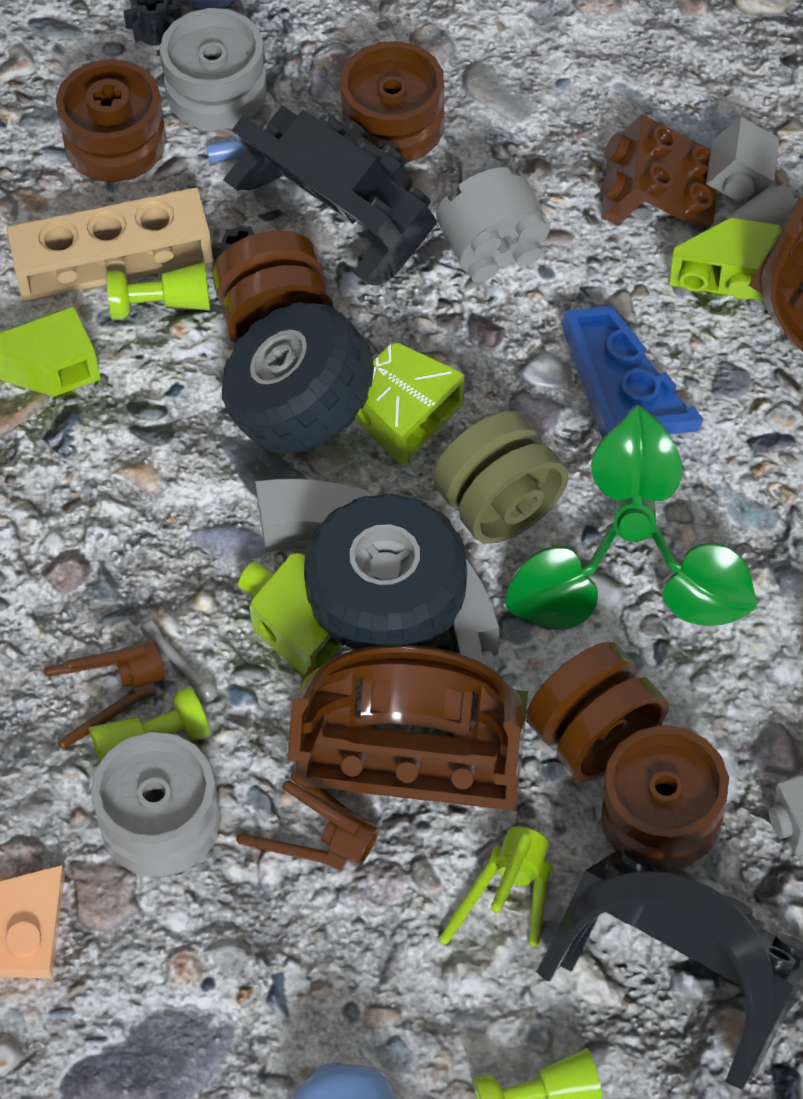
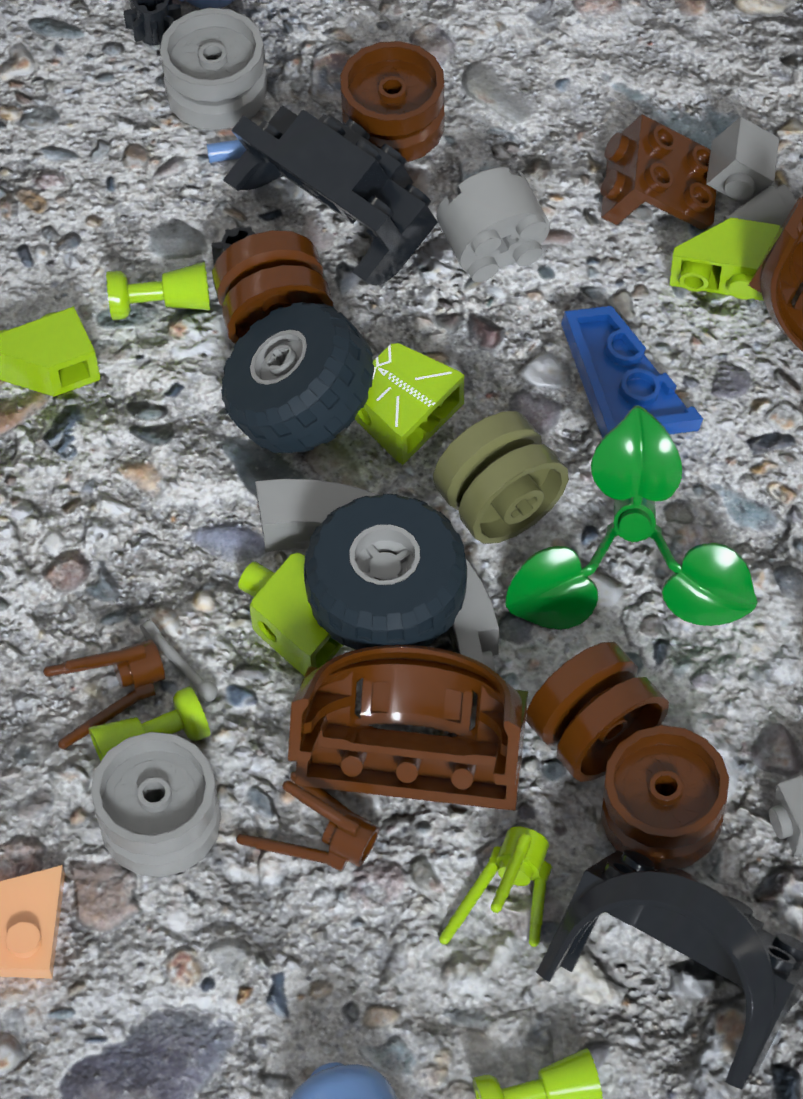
(111, 120): reddish brown wheel -> none
(129, 237): tan brick -> none

